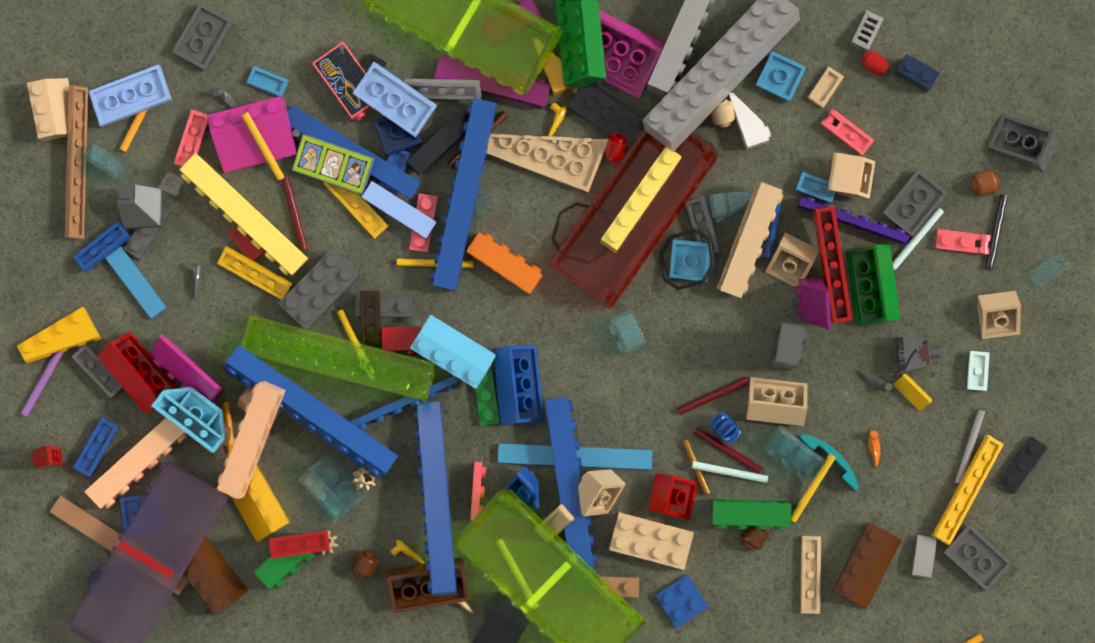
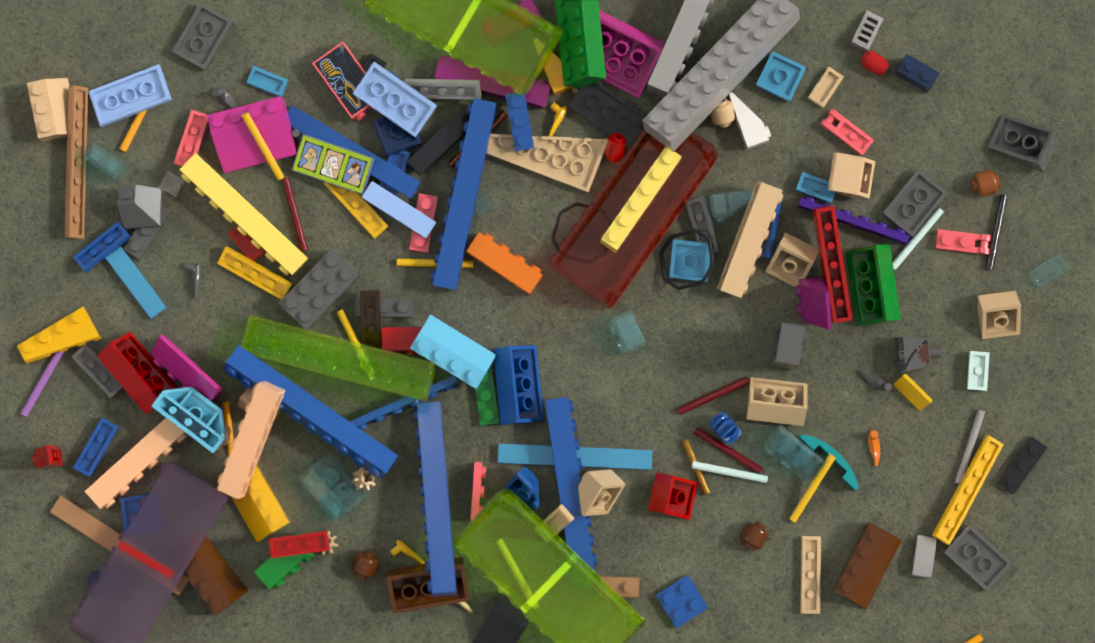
(519, 121): none -> blue plate
(651, 541): tan brick -> none
(751, 513): green slope -> none

